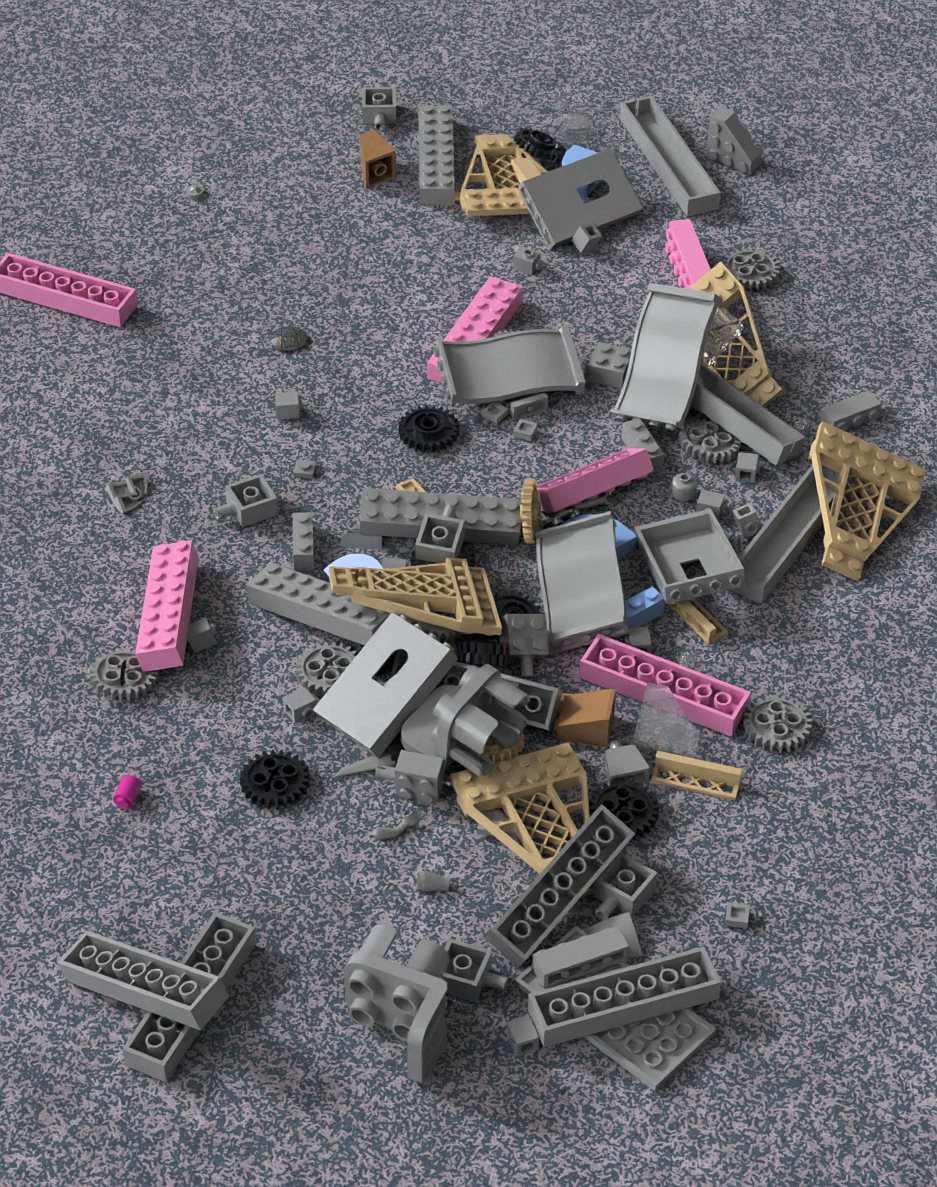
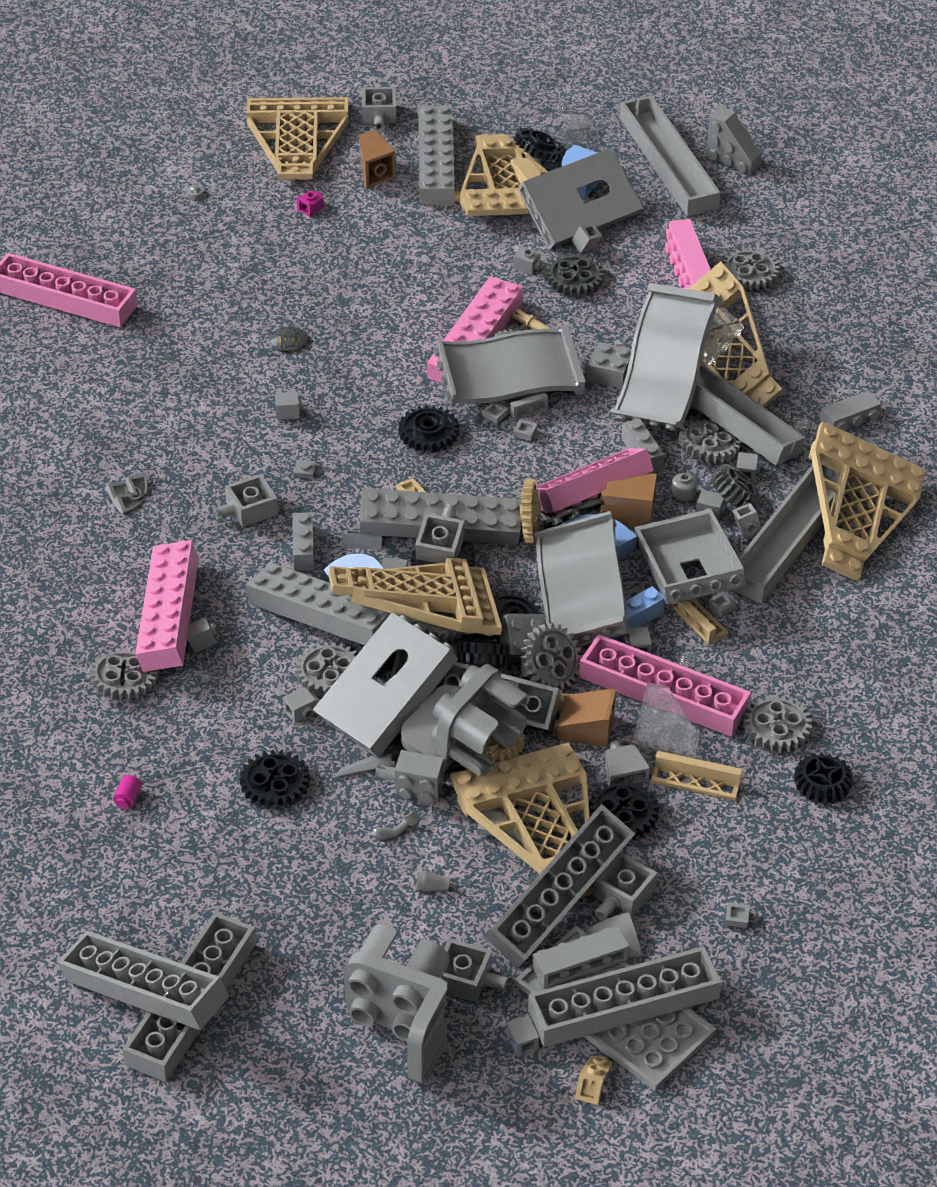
(293, 111): none -> tan wing
(312, 200): none -> dark pink brick
(528, 320): none -> tan pin
(551, 656): none -> light grey gear
(575, 274): none -> dark grey gear
(592, 1079): none -> tan bracket
(630, 499): none -> medium nougat slope
(721, 604): none -> light grey plate
(735, 486): none -> dark grey gear
(824, 773): none -> black gear

